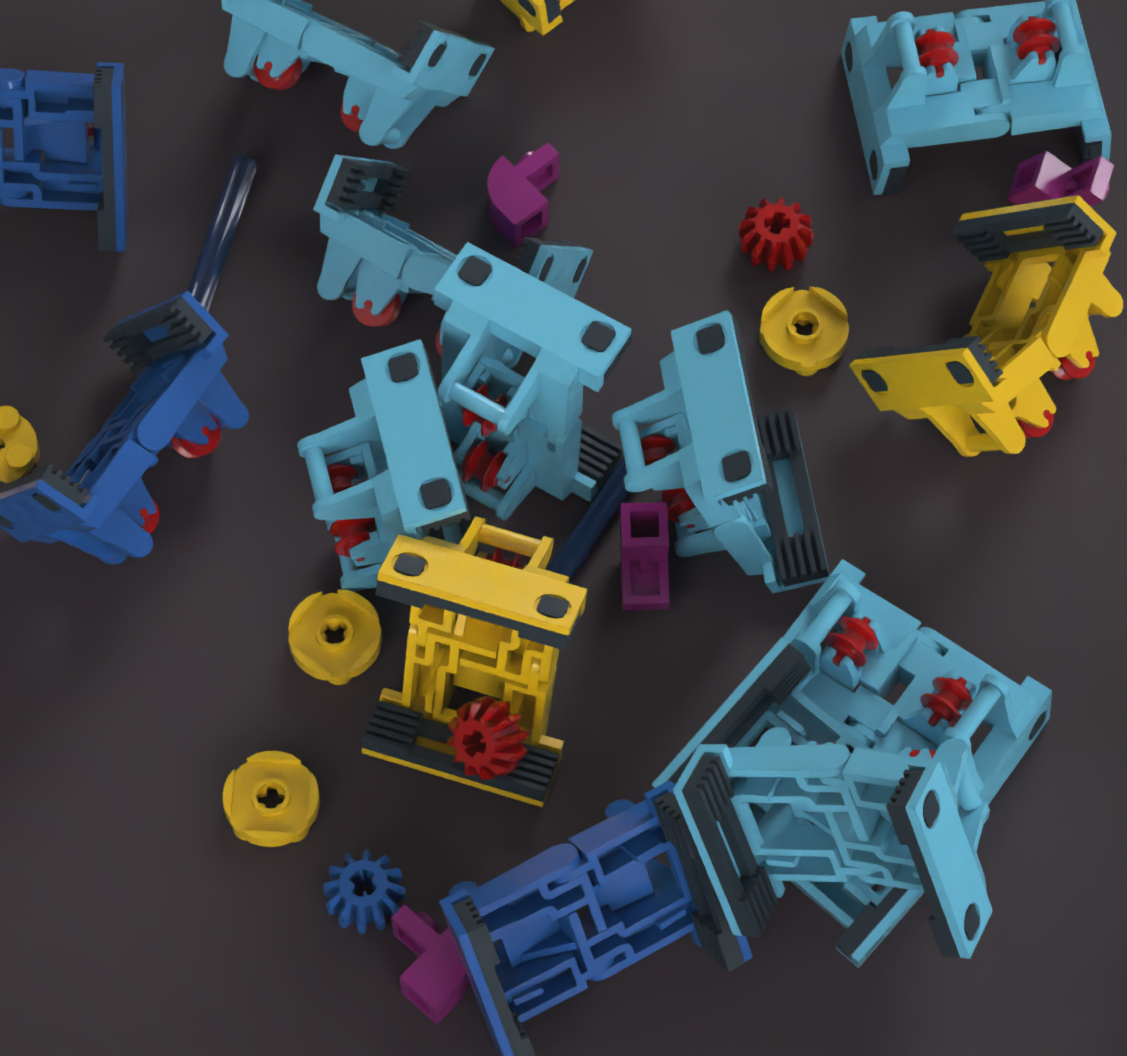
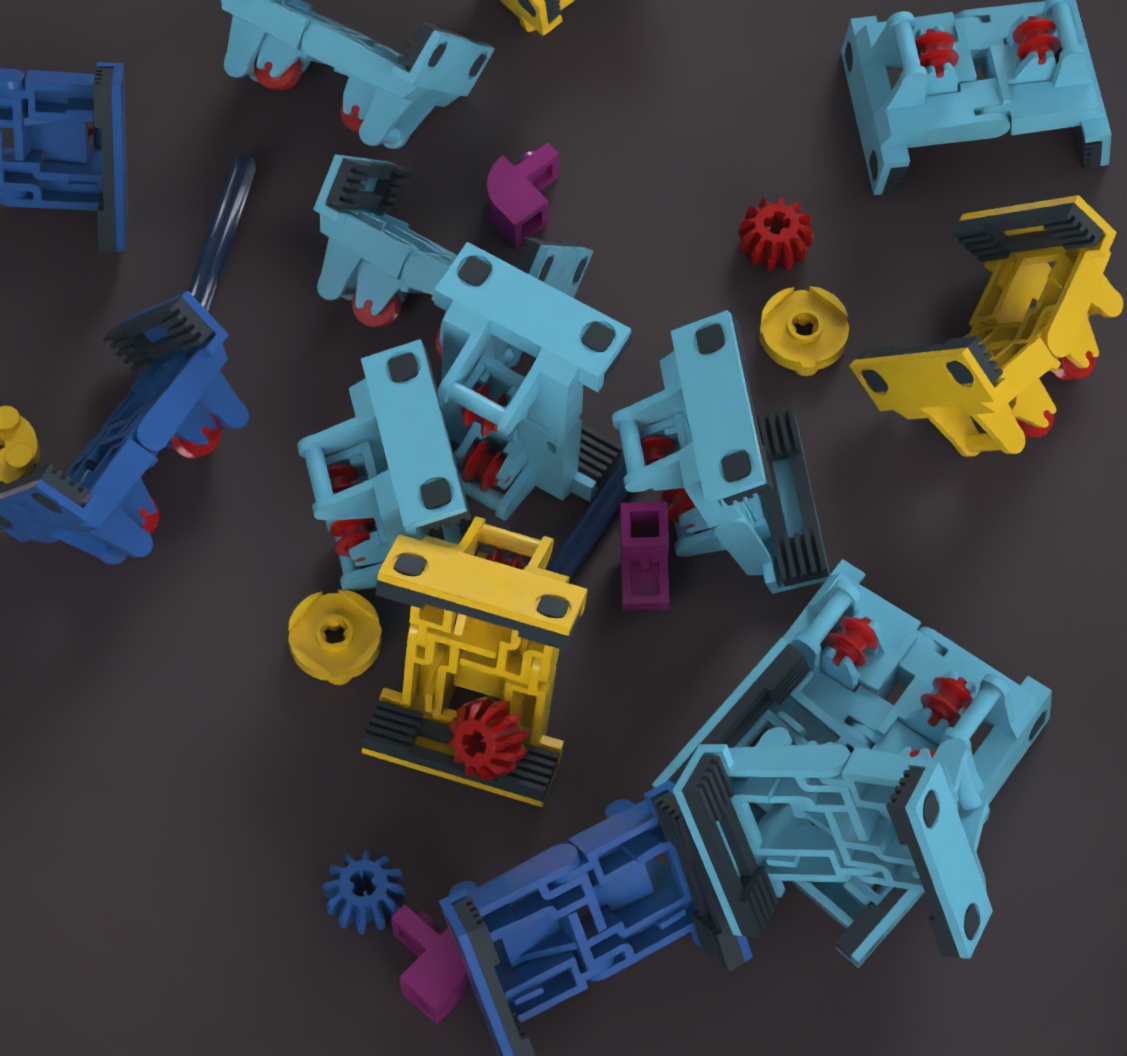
(276, 825): yellow plate -> none
(1049, 178): magenta brick -> none

